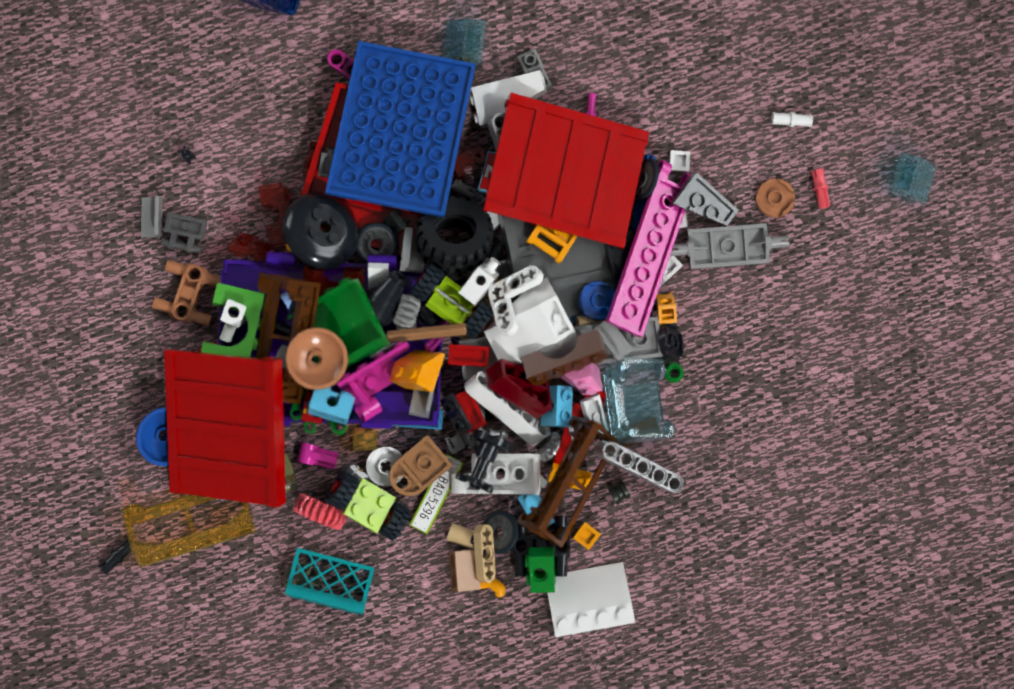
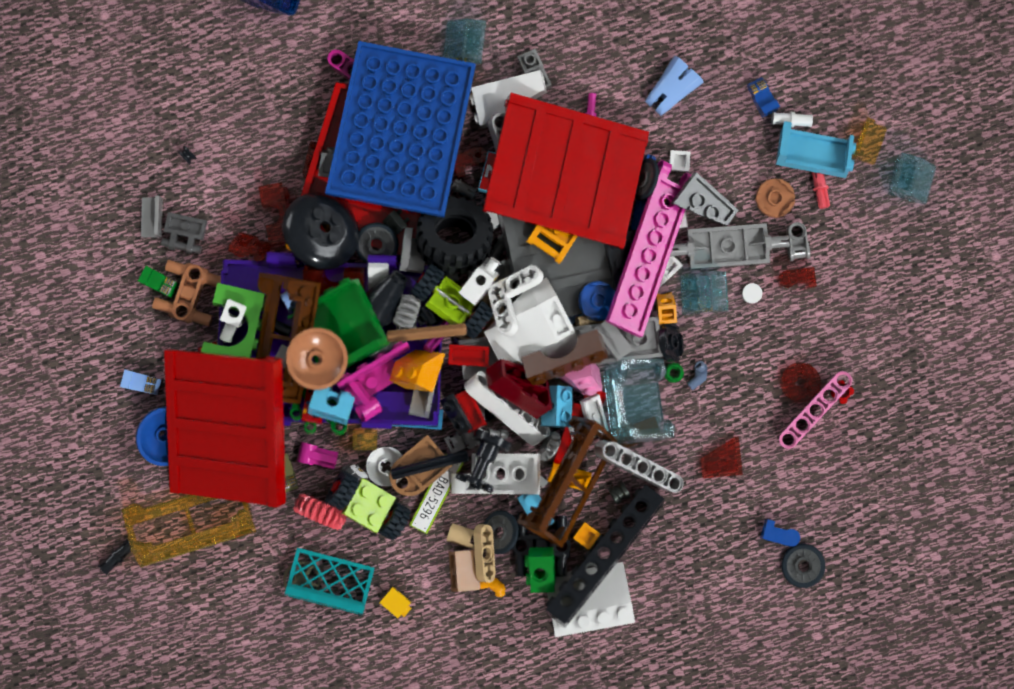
(140, 382): none -> light blue leg
(158, 281): none -> green leg
(396, 603): none -> yellow brick
(430, 464): none -> black axle
(565, 614): none -> black brick
(673, 85): none -> light blue piece
(700, 375): none -> sand blue arm
(704, 292): none -> clear light blue slope
(723, 460): none -> clear red wing
(752, 293): none -> white tile
(762, 97): none -> blue leg
(785, 537): none -> blue leg
(790, 565): none -> wheel
(795, 392): none -> clear red plate
(796, 277): none -> clear red leg
(798, 243): none -> light grey piece
(813, 419): none -> bright pink beam
(815, 152): none -> medium azure panel
(843, 399): none -> red plate
(869, 141): none -> clear yellow panel

